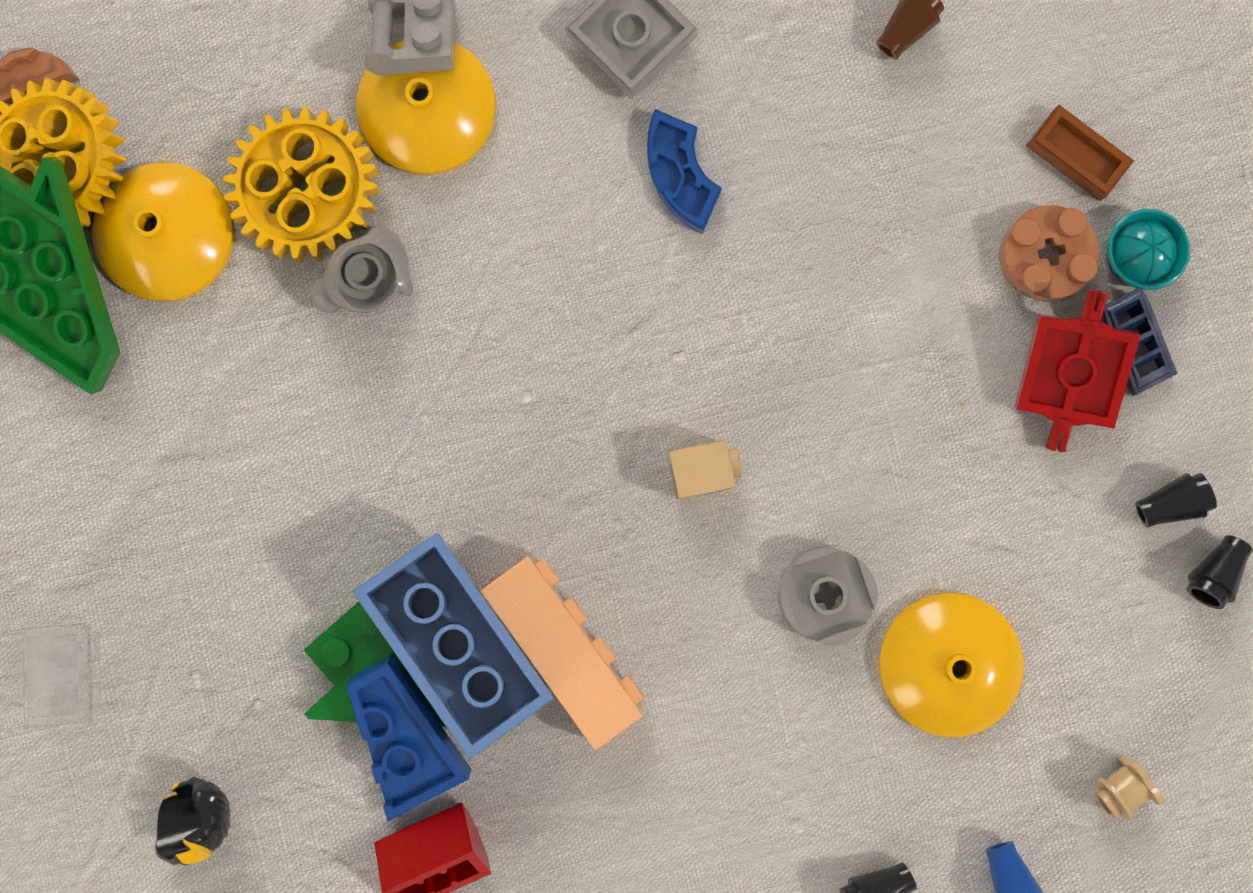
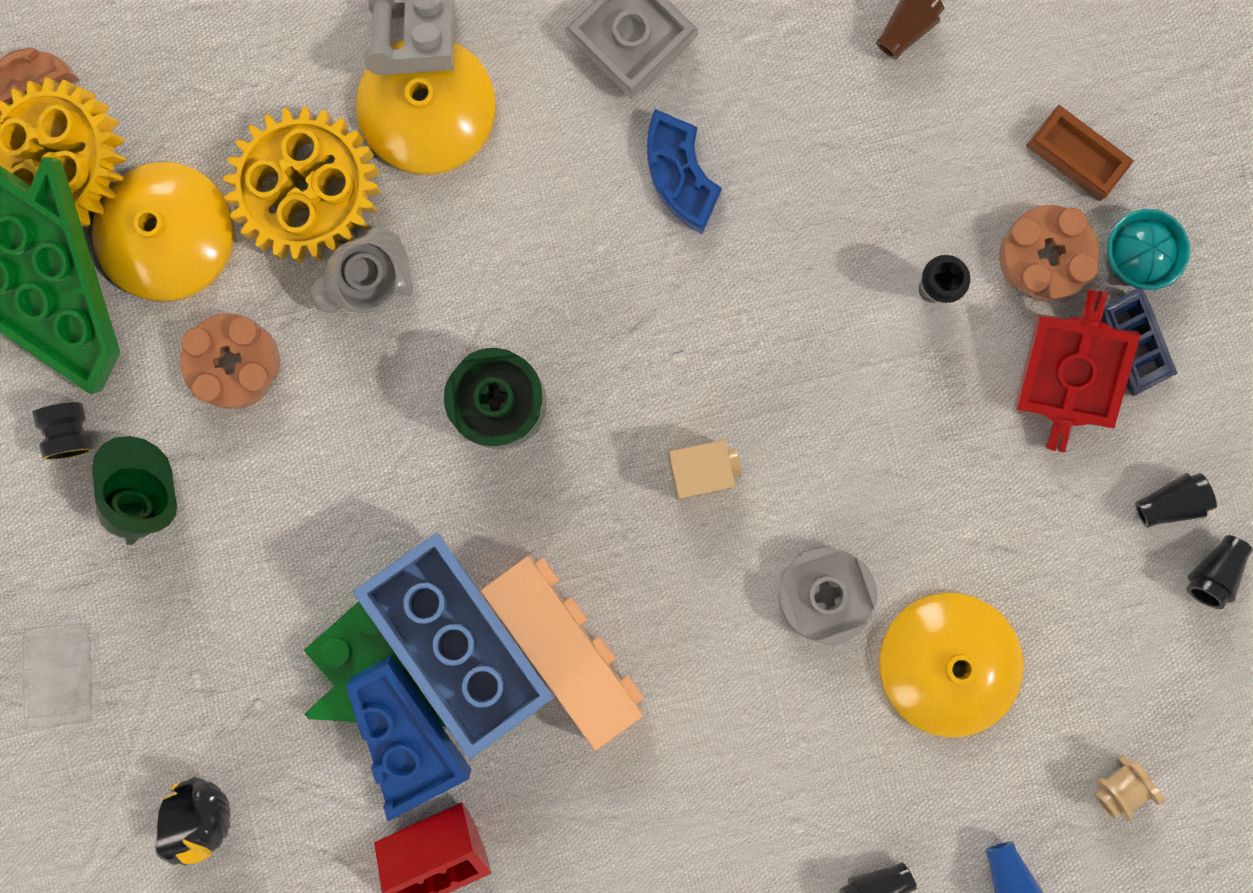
(62, 431): none -> black wheel
(133, 488): none -> dark green piece
(206, 346): none -> nougat plate
(474, 383): none -> dark green brick
(952, 276): none -> black cone

